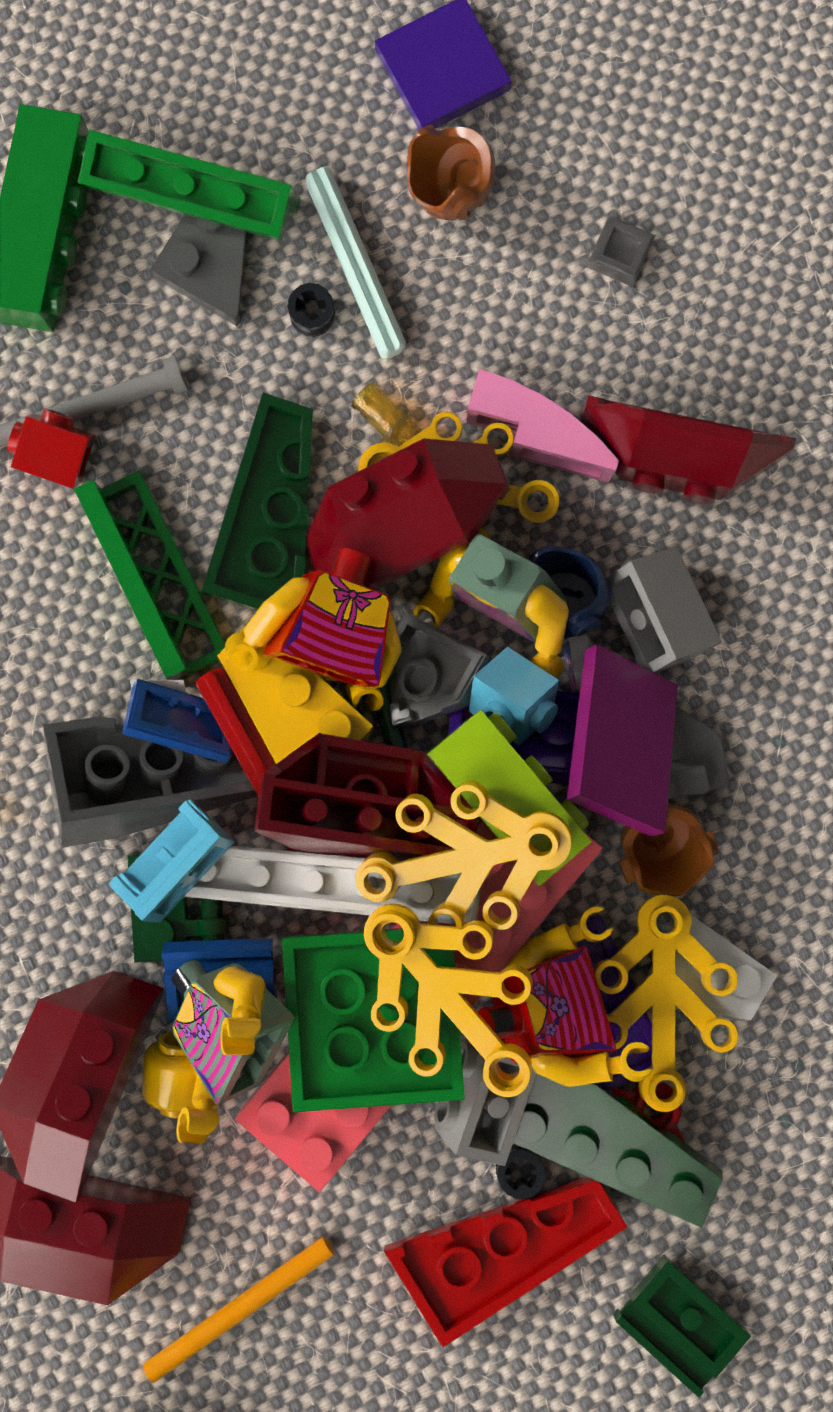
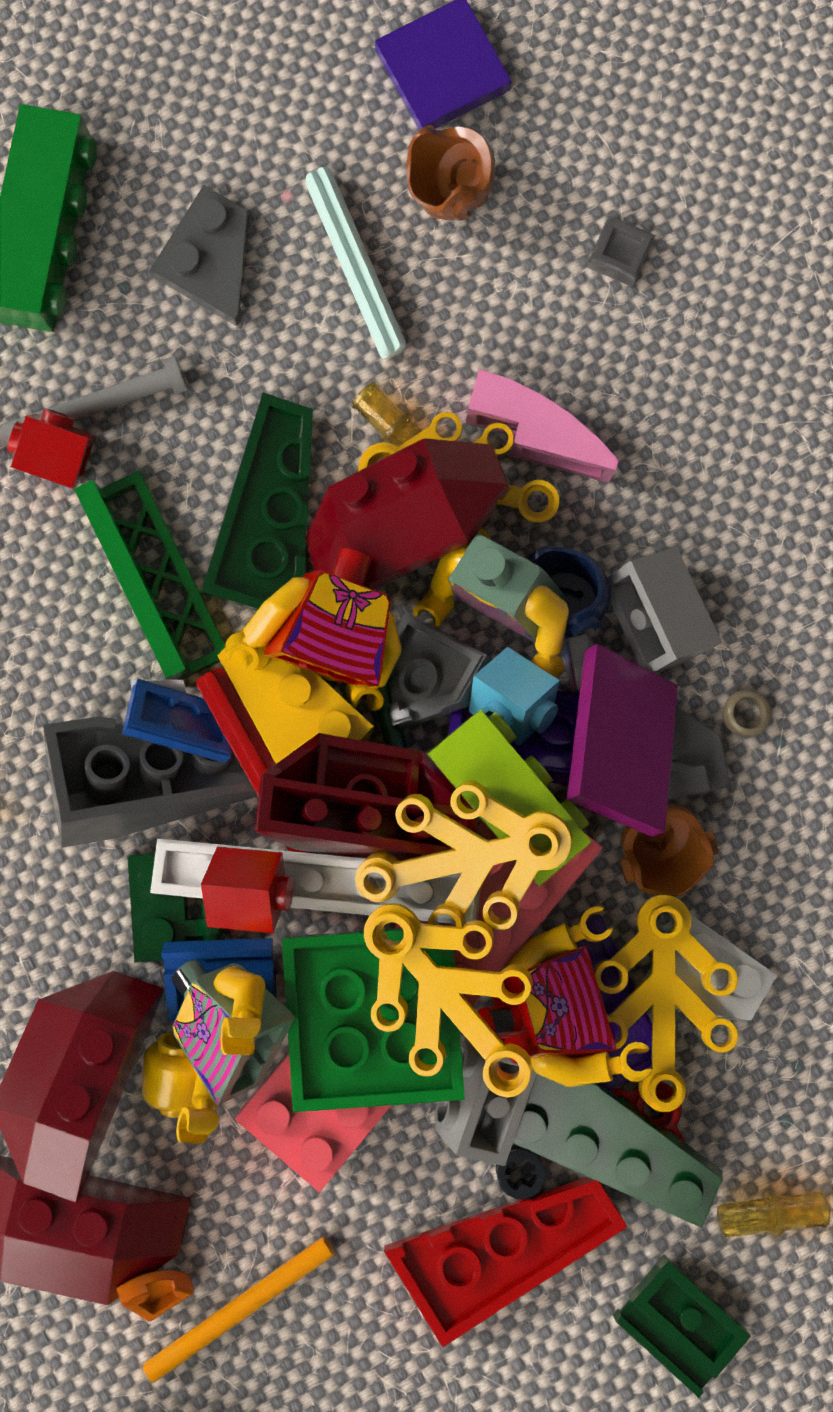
(155, 1292): none -> orange tile
(172, 863): medium azure hinge -> none
(187, 185): green fence -> none
(246, 889): none -> red brick
(298, 318): black bush -> none
(682, 451): dark red wedge -> none
(760, 701): none -> dark tan piece
(773, 1214): none -> clear yellow axle

